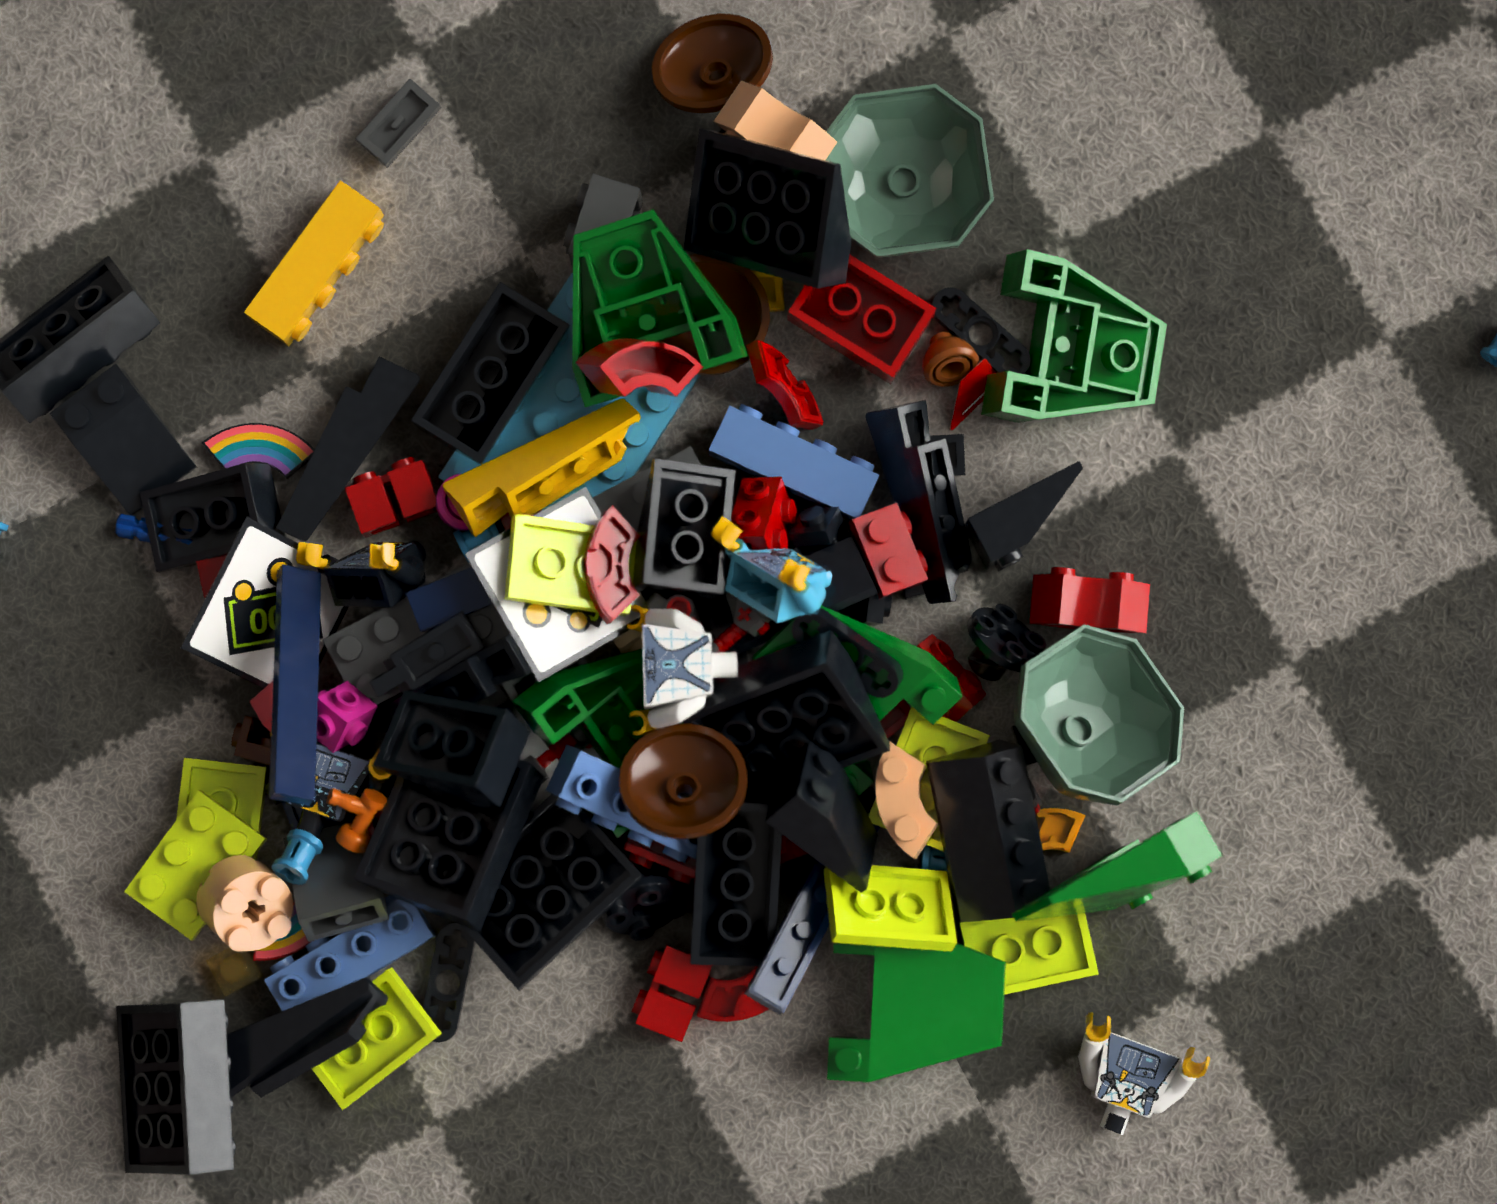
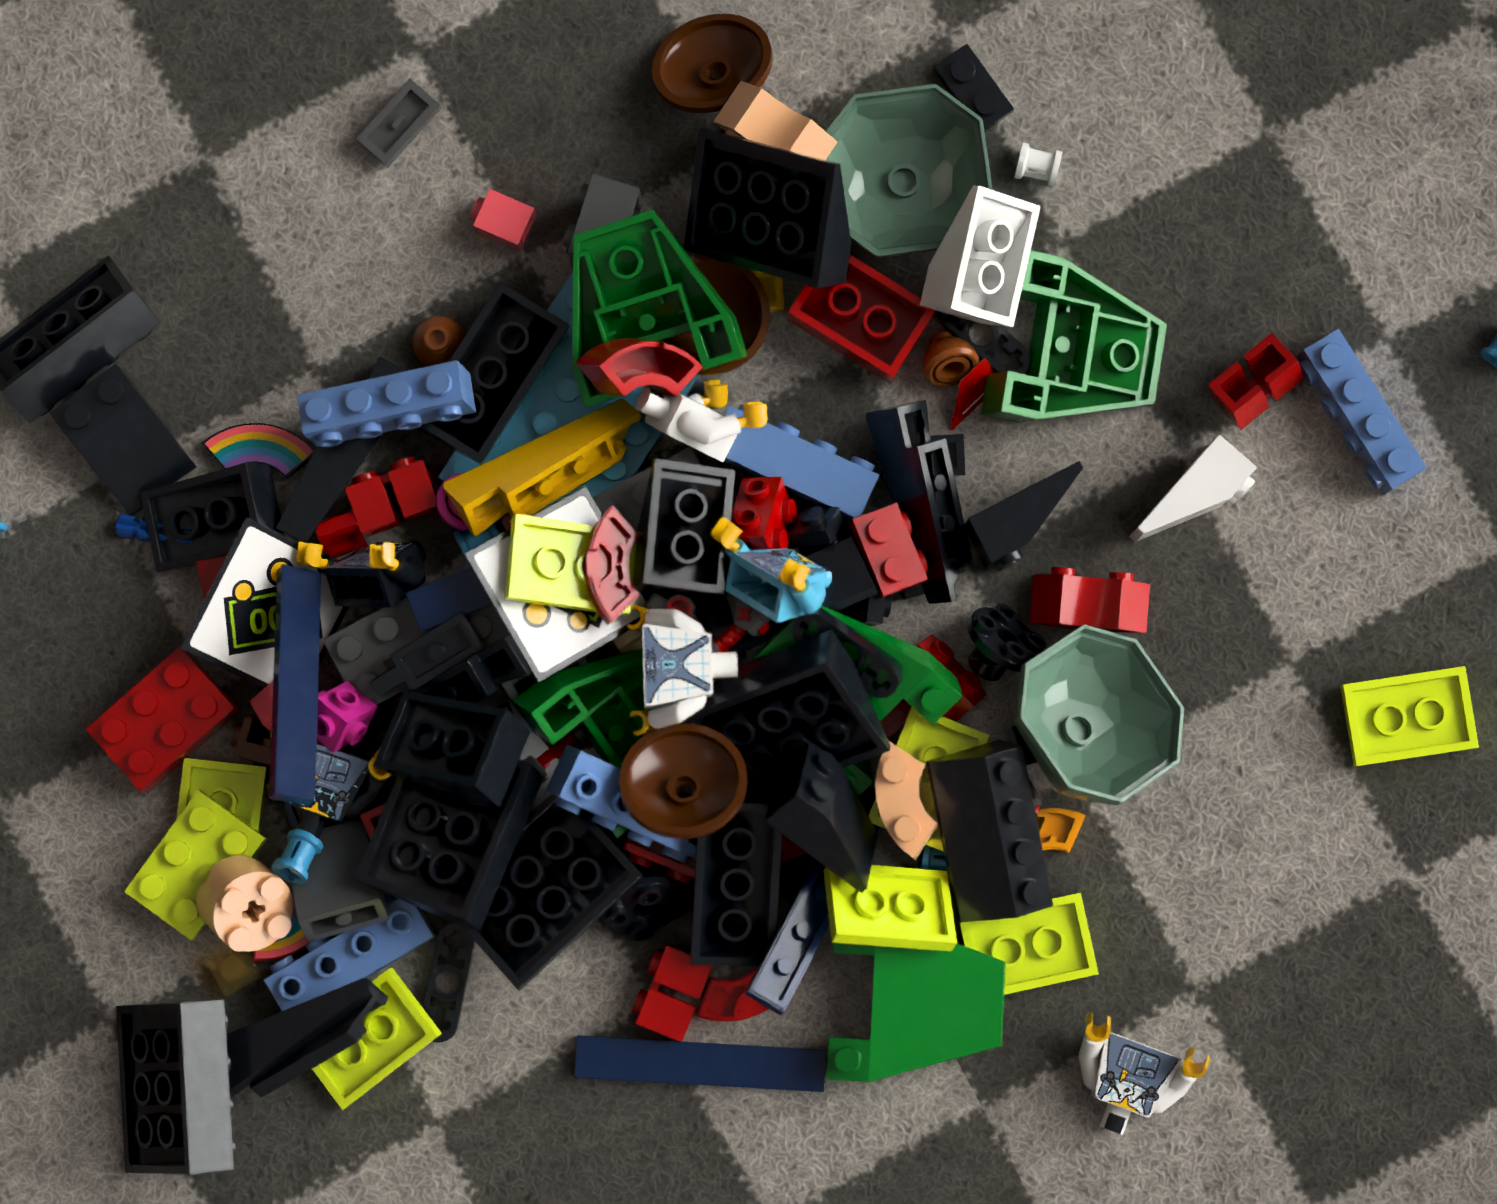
(163, 720): none -> red brick
(315, 264): yellow brick -> none
(340, 535): none -> red plate
(355, 835): orange piece -> none
(386, 404): none -> medium blue brick
(436, 340): none -> dark orange brick
(503, 219): none -> coral brick
(696, 423): none -> white torso
(700, 1063): none -> dark blue tile
(793, 395): red tile -> none
(973, 86): none -> black plate
(983, 259): none -> white slope
(1038, 164): none -> white bush
(1131, 872): green wedge -> none
(1211, 480): none -> white slope
(1273, 373): none -> red piece
(1360, 411): none -> medium blue brick
(1409, 716): none -> neon yellow plate

